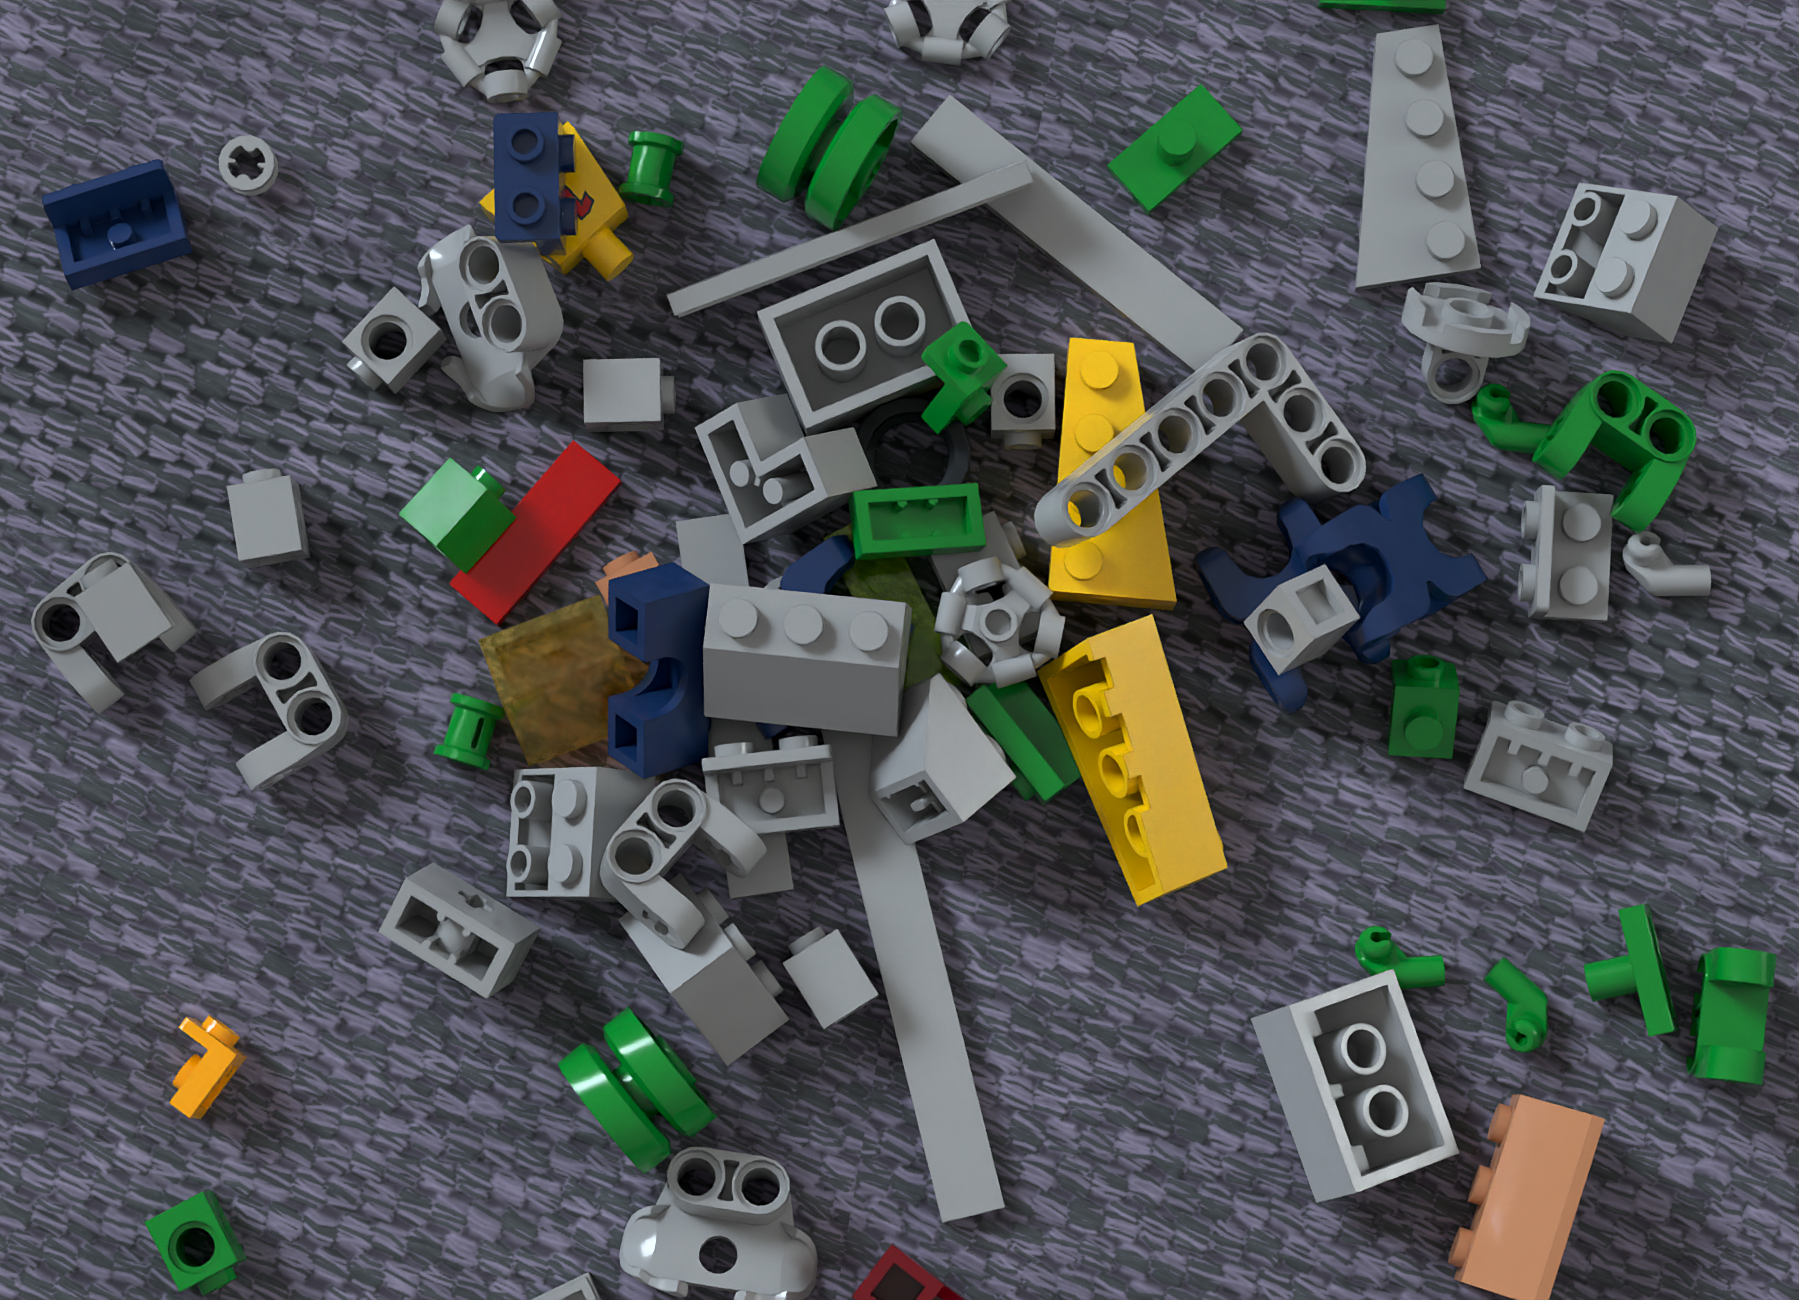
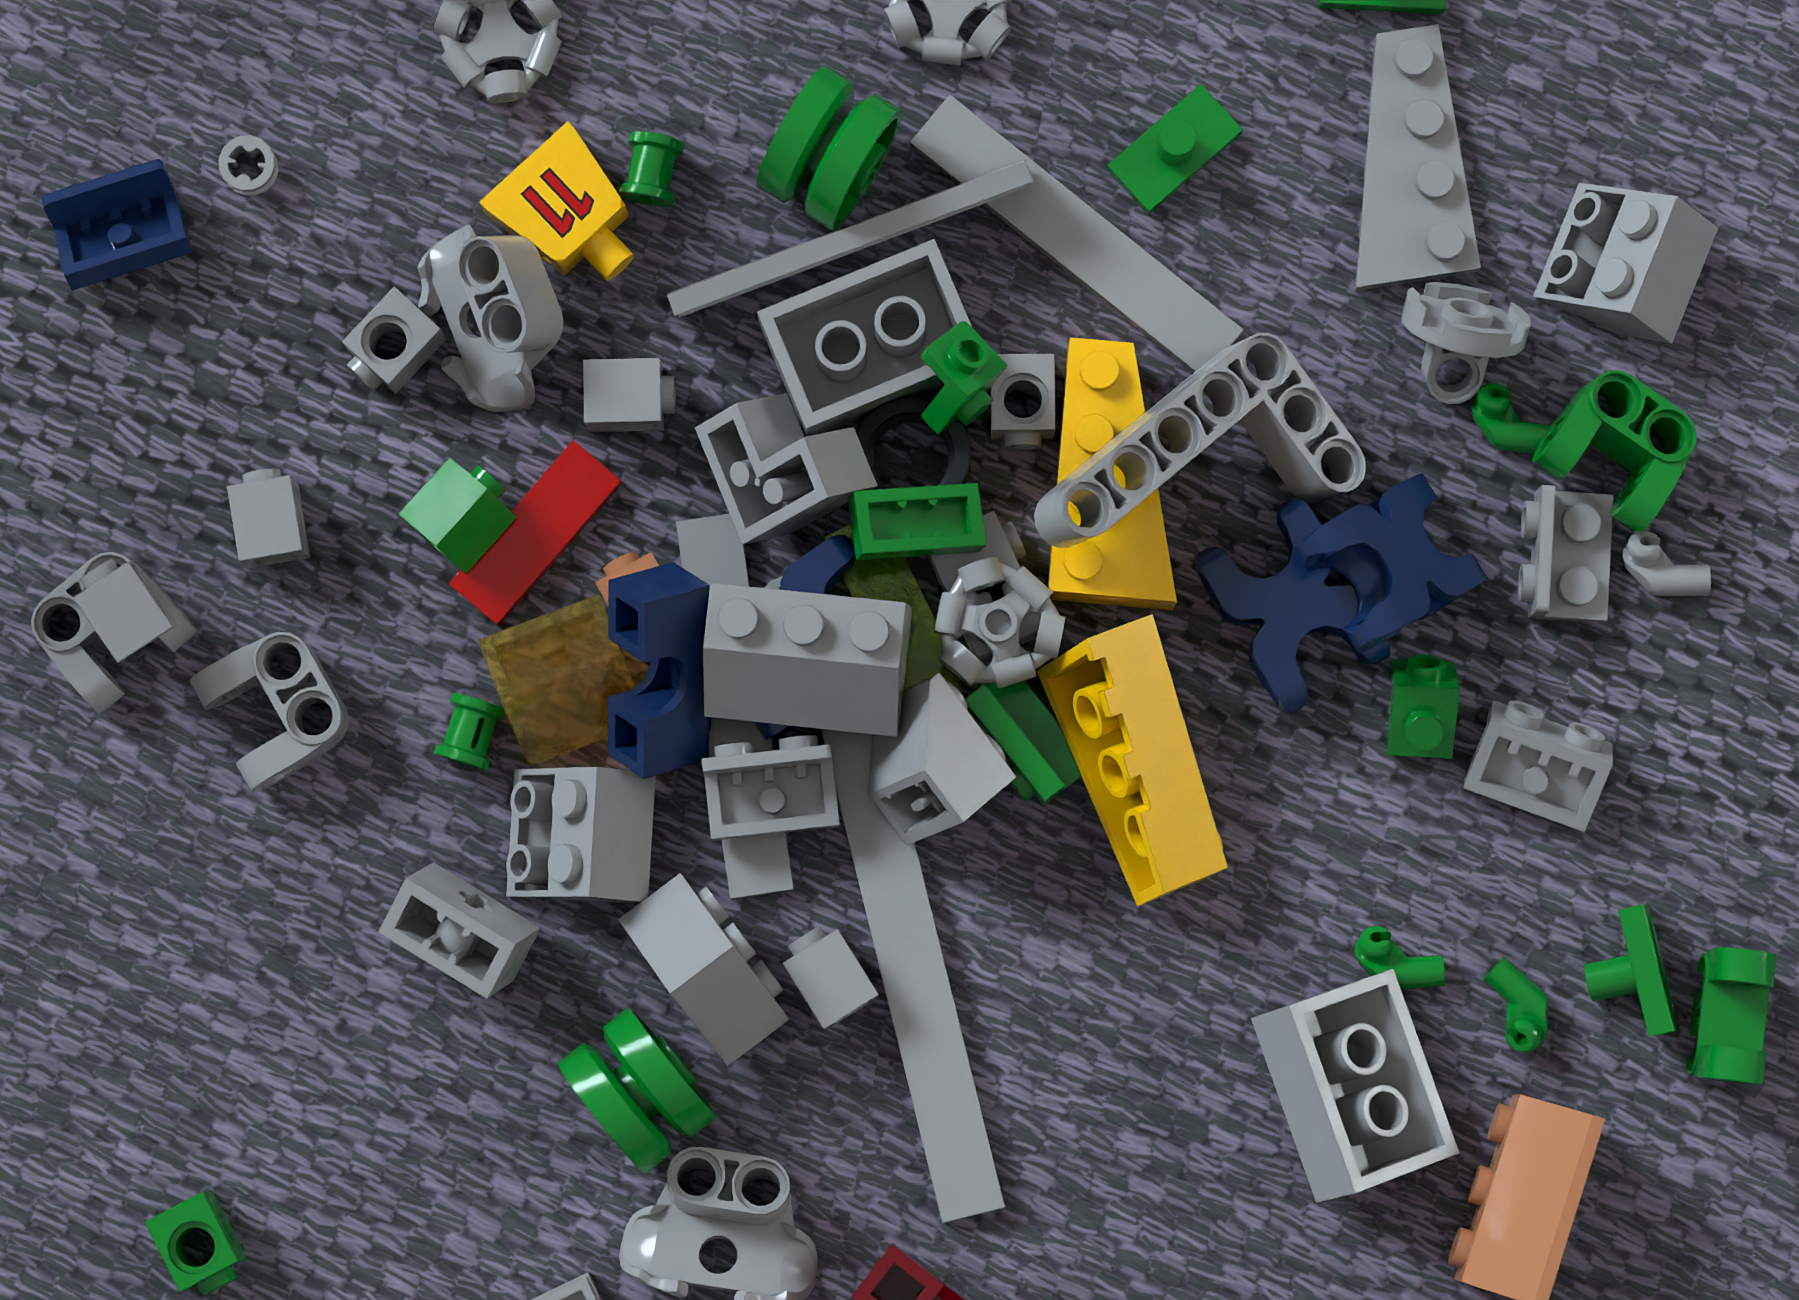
(205, 1077): light orange bracket -> none
(530, 180): dark blue bracket -> none
(710, 828): light grey piece -> none
(1301, 619): light grey brick -> none

